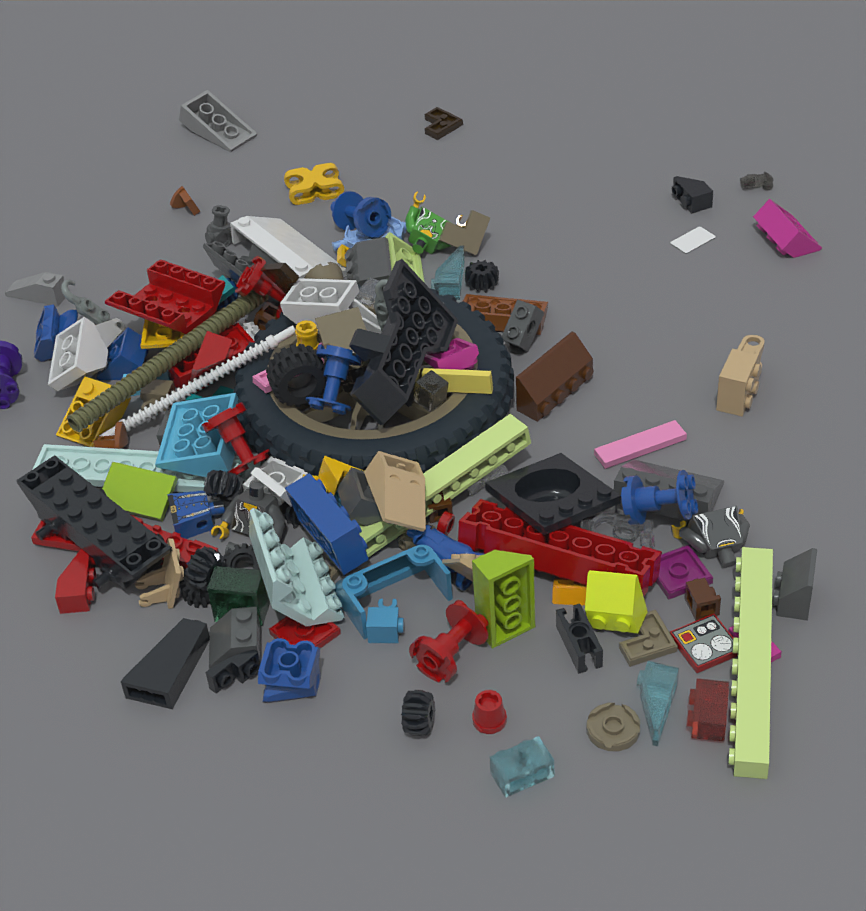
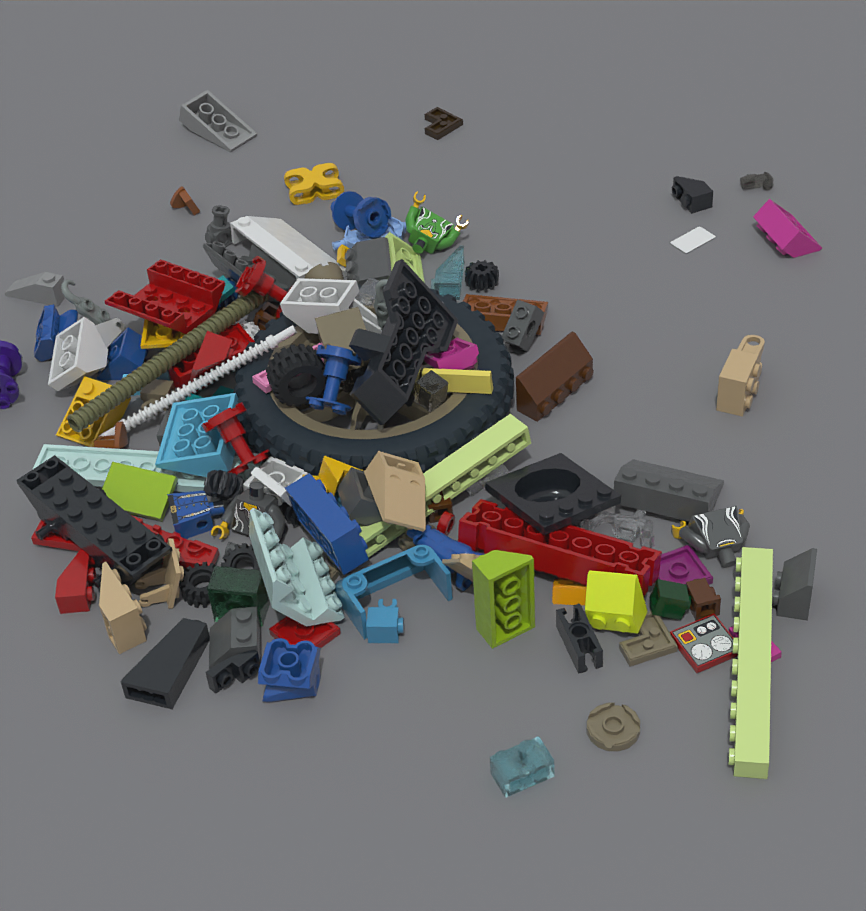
(120, 612): none -> tan slope
(201, 567): black gear -> none
(281, 275): dark brown tile -> none
(307, 334): yellow piece -> none
(418, 712): black gear -> none
(437, 654): red piece -> none
(469, 236): dark tan tile -> none
(489, 712): red piece -> none
(640, 444): bright pink tile -> none
(640, 499): blue piece -> none
(657, 692): clear light blue slope -> none
(669, 599): none -> dark green brick
(710, 709): clear red brick -> none

